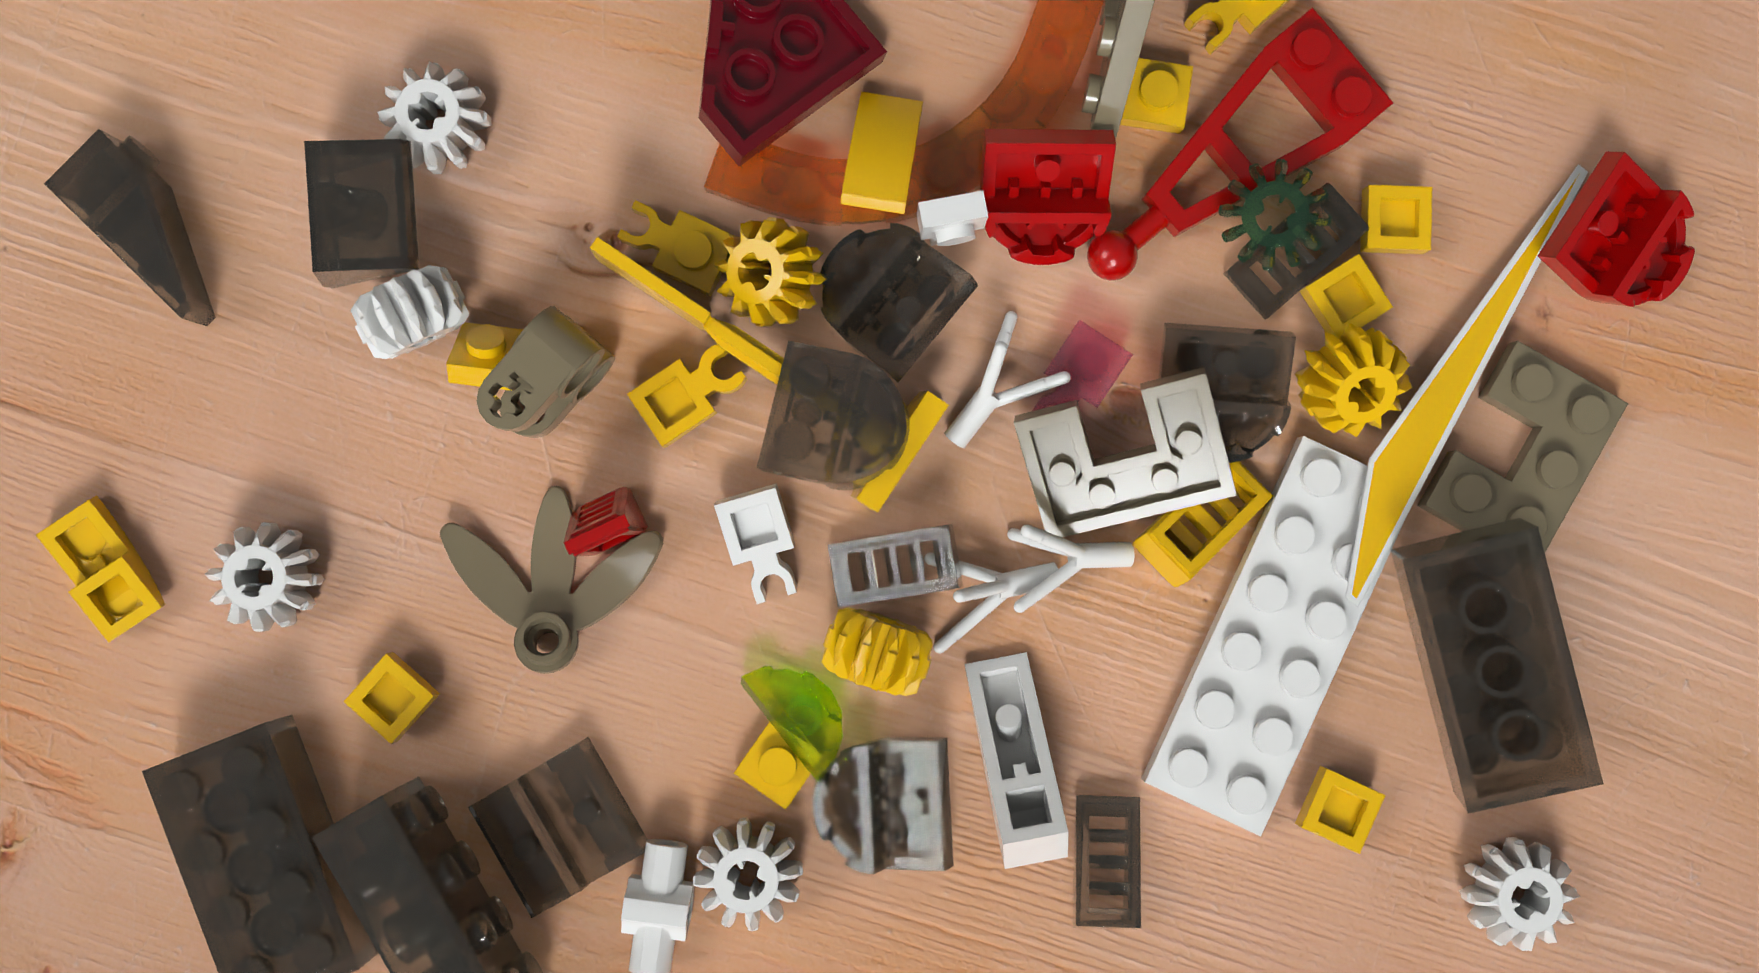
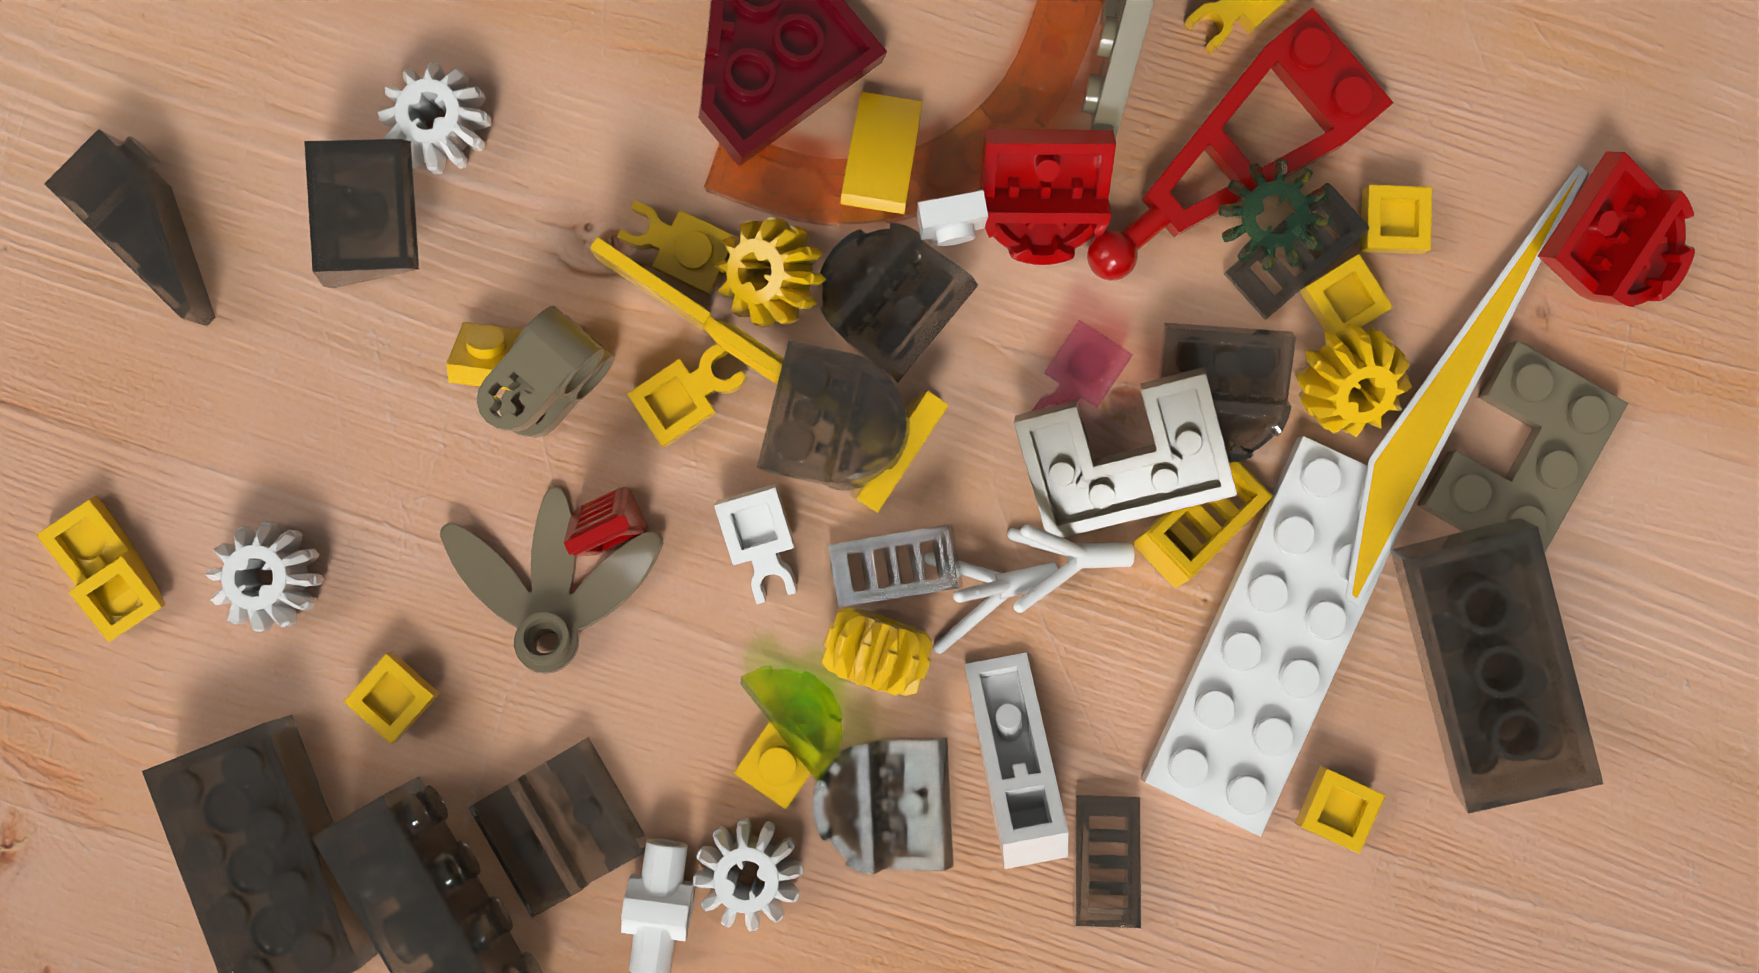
(409, 311): white gear -> none
(985, 398): white plant -> none
(1158, 96): yellow plate -> none
(1537, 909): white gear -> none

